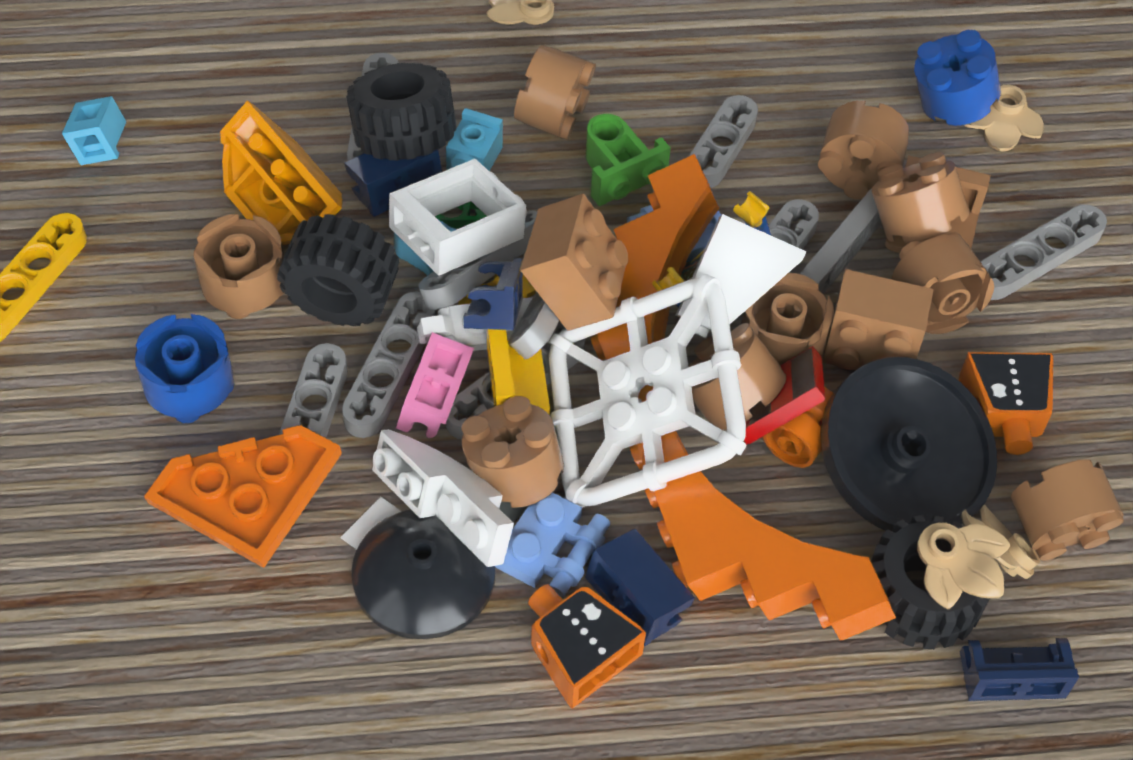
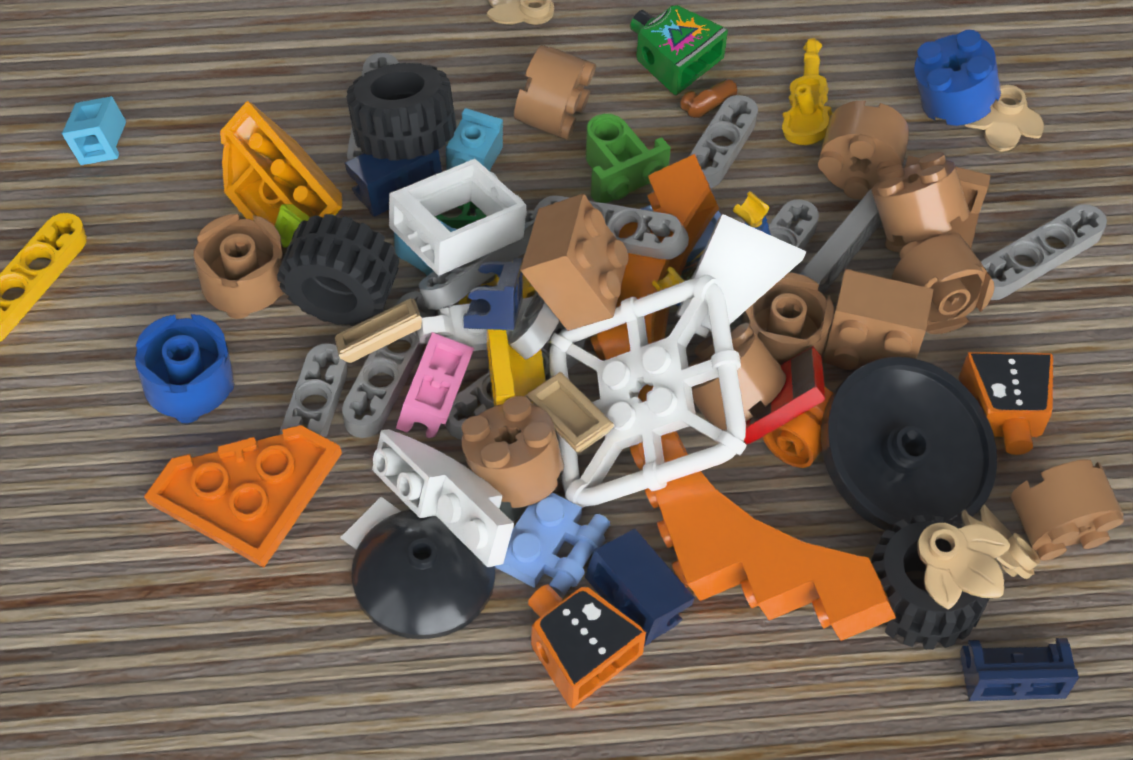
(288, 221): none -> lime tile
(378, 331): none -> tan tile
(571, 411): none -> tan tile
(642, 241): none -> light grey beam
(678, 46): none -> green torso
(707, 100): none -> dark orange arm
(808, 117): none -> yellow piece

